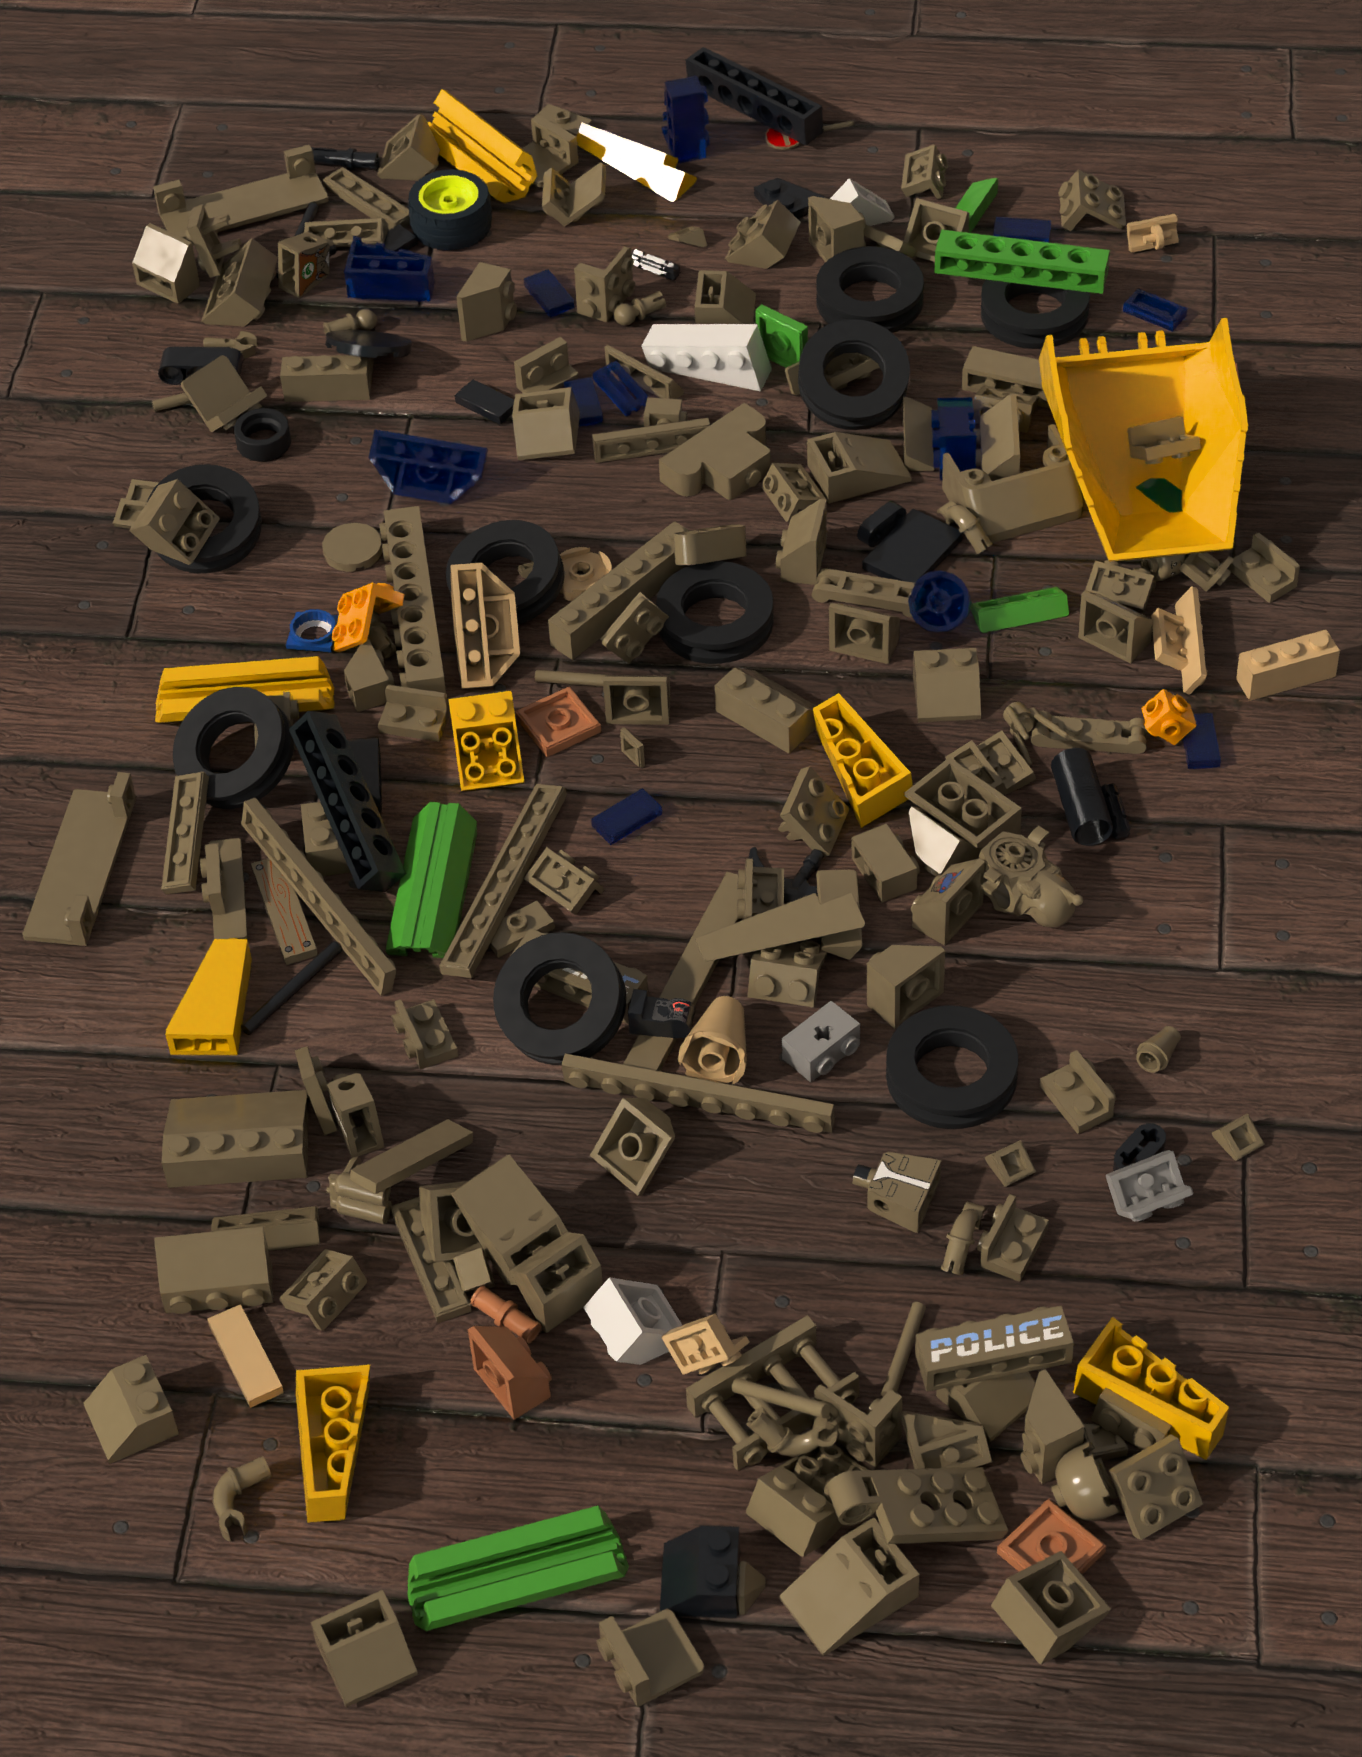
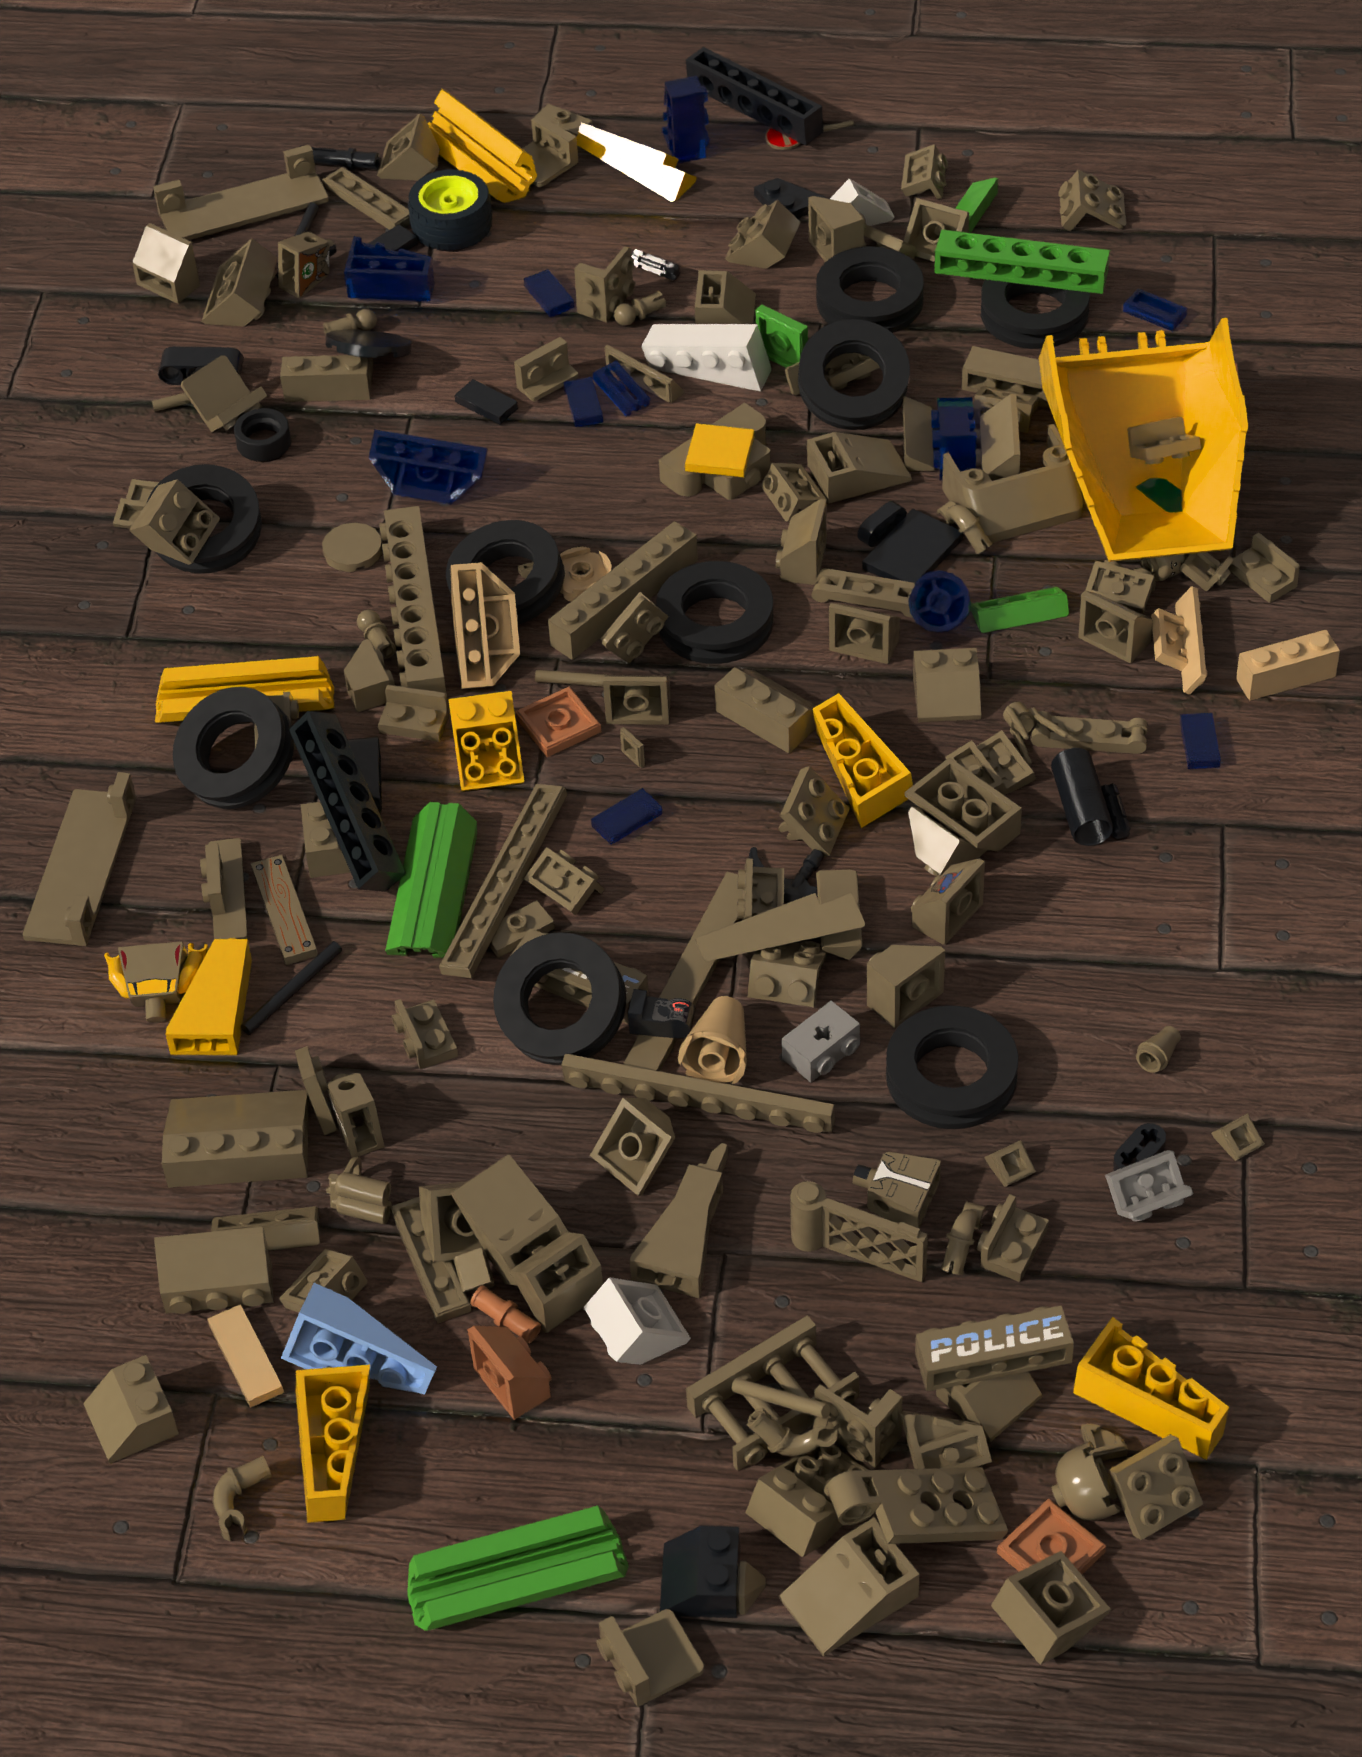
(154, 974): none -> dark tan torso
(185, 833): dark tan tile -> none
(206, 241): dark tan plate -> none
(244, 343): dark tan bar -> none
(308, 619): blue piece -> none
(319, 897): dark tan plate -> none
(341, 1334): none -> light blue wedge
(342, 231): dark tan slope -> none
(356, 613): light orange bracket -> none
(364, 1648): dark tan slope -> none
(411, 1156): dark tan tile -> none
(486, 302): dark tan slope -> none
(545, 423): dark tan slope -> none
(570, 201): dark tan bracket -> none
(645, 440): dark tan tile -> none
(663, 411): dark tan brick -> none
(677, 1243): none -> dark tan piece
(689, 235): dark tan slope -> none
(702, 1345): tan bracket -> none
(710, 544): dark tan beam -> none
(719, 450): none -> yellow tile
(816, 1223): none -> dark tan piece
(885, 862): dark tan brick -> none
(904, 1348): dark tan bar -> none
(1023, 228): clear blue tile -> none
(1033, 885): dark tan helmet -> none
(1049, 1429): dark tan slope -> none
(1080, 1093): dark tan bracket -> none
(1128, 1420): dark tan plate -> none
(1152, 233): tan hips -> none
(1168, 717): light orange brick -> none

